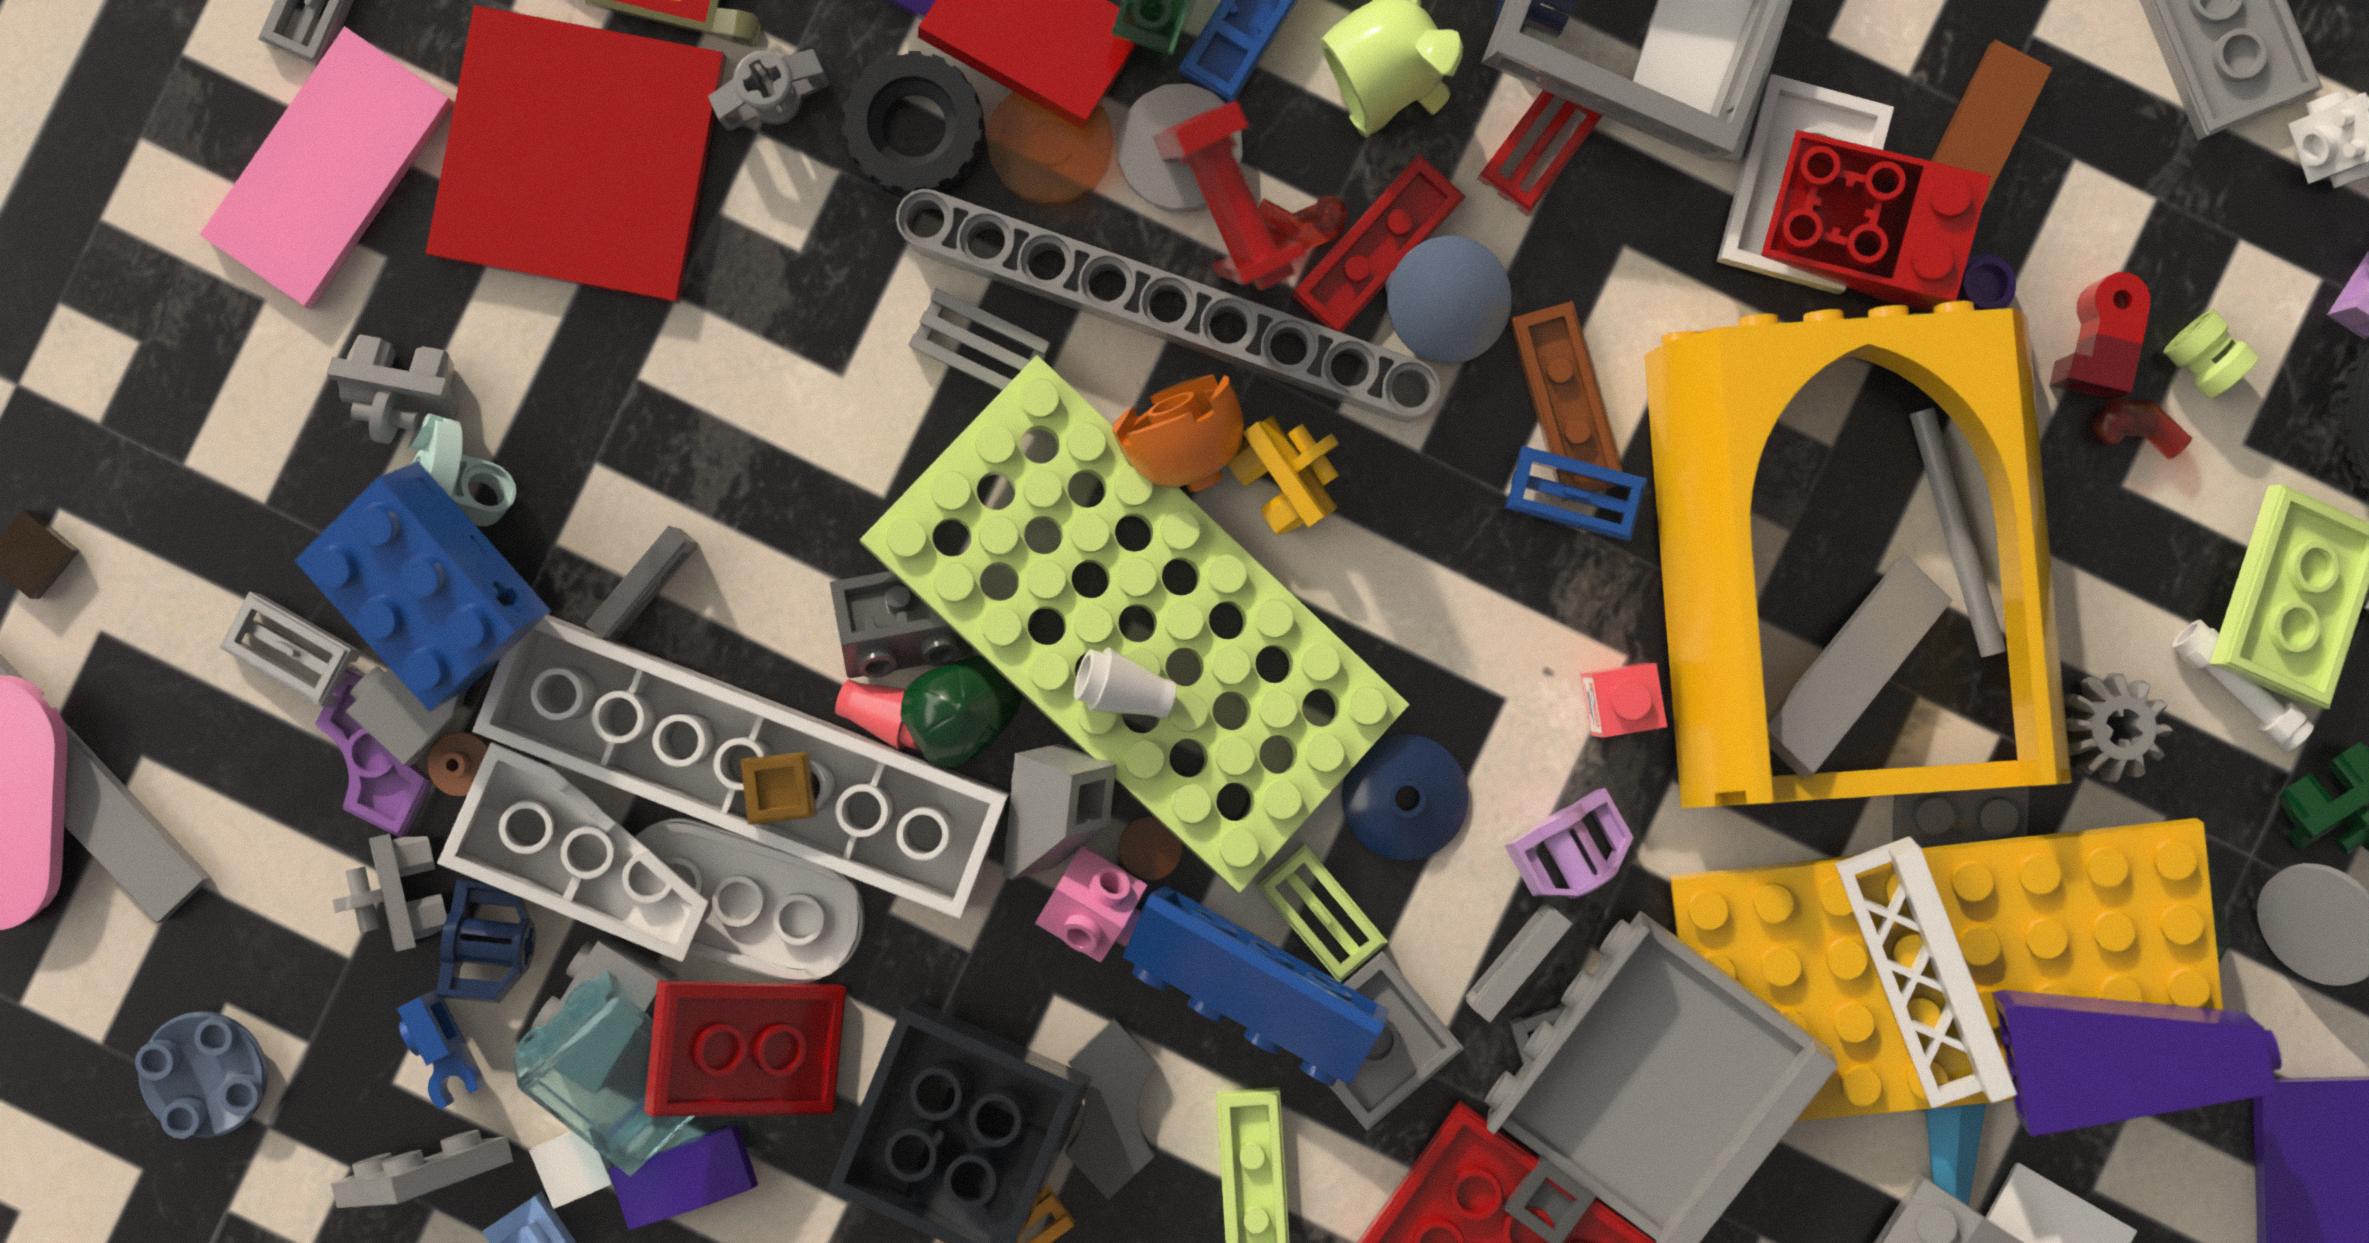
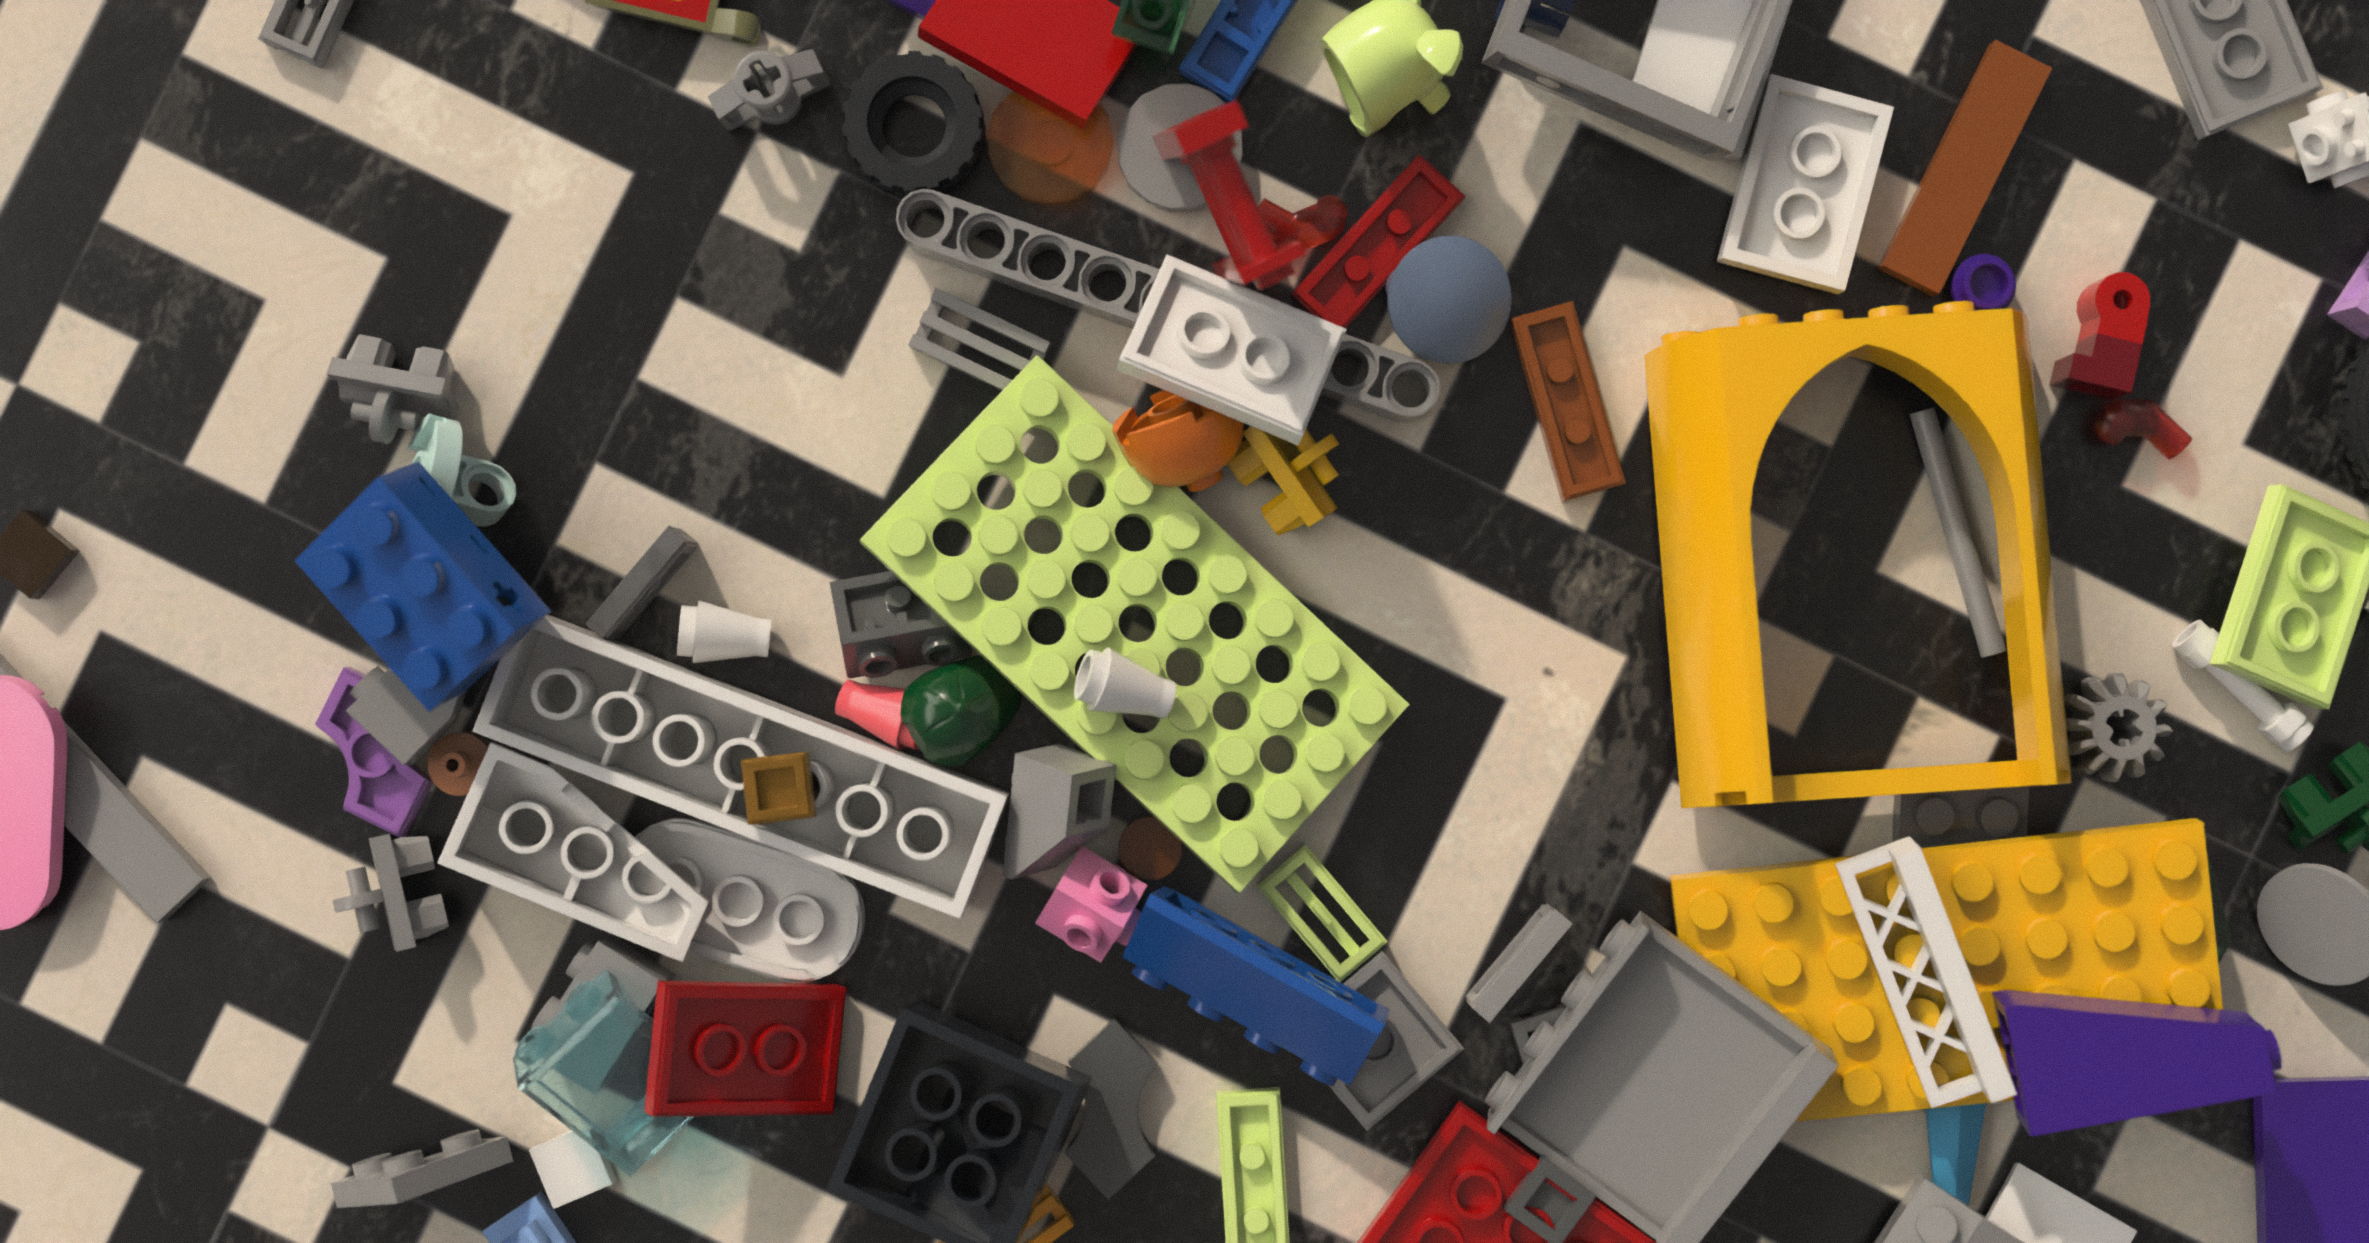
(202, 1075): sand blue dish -> none
(327, 168): bright pink tile -> none
(332, 671): light grey tile -> none
(434, 1034): blue plate -> none
(460, 944): dark blue piece -> none
(576, 154): red tile -> none
(685, 1177): dark purple slope -> none
(720, 634): none -> white cone
(1231, 349): none -> white tile
(1371, 792): dark blue dish -> none
(1509, 187): red tile -> none
(1522, 480): blue tile -> none
(1573, 848): lavender piece -> none
(1623, 700): coral brick -> none
(1854, 667): light grey tile -> none
(1876, 220): red slope -> none
(2211, 354): yellowish green wheel -> none

